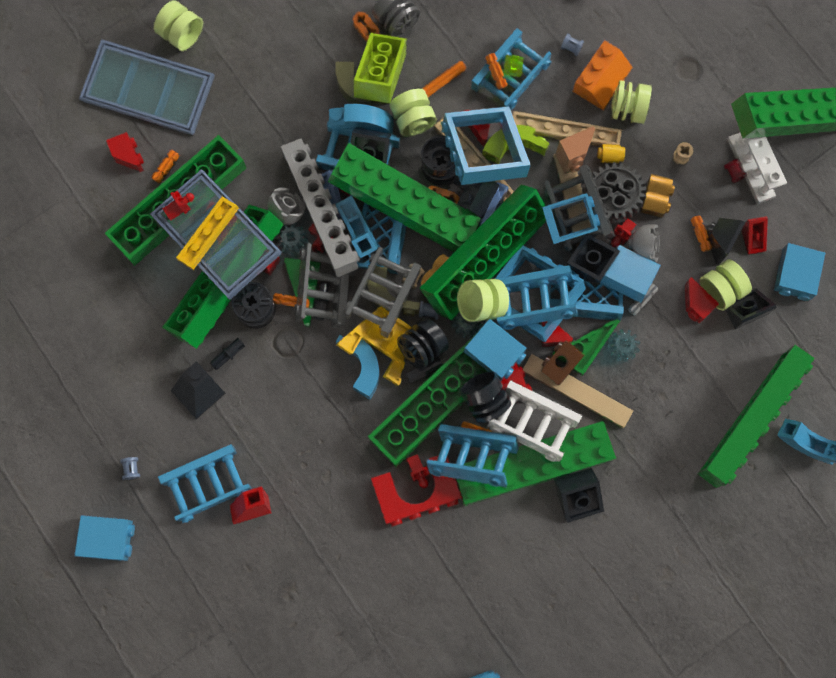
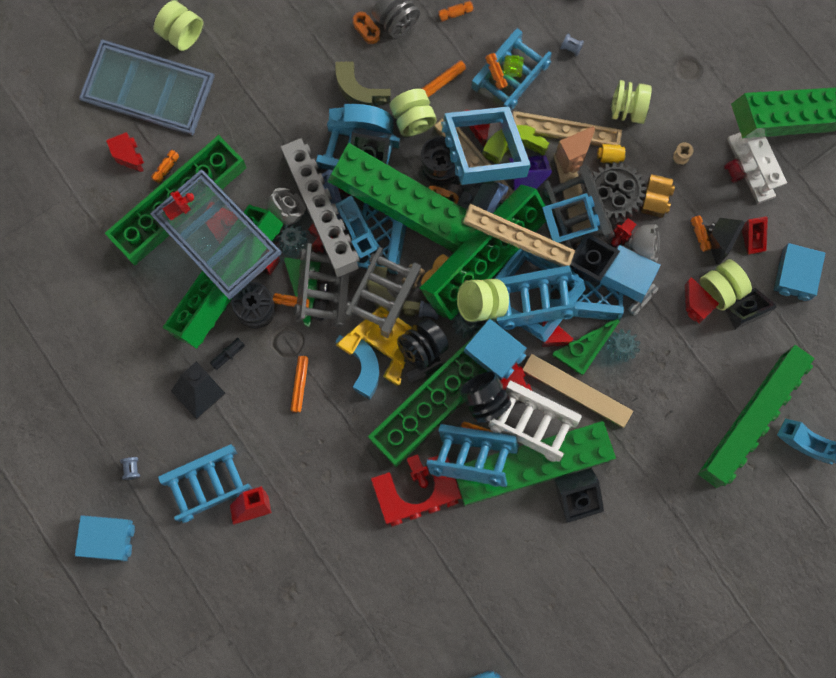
(207, 233): yellow plate -> none
(299, 384): none -> orange axle
(380, 68): lime brick -> none
(456, 10): none -> orange axle
(518, 236): none -> tan tile
(537, 173): none -> dark purple slope
(557, 373): reddish brown brick -> none
(602, 75): orange slope -> none

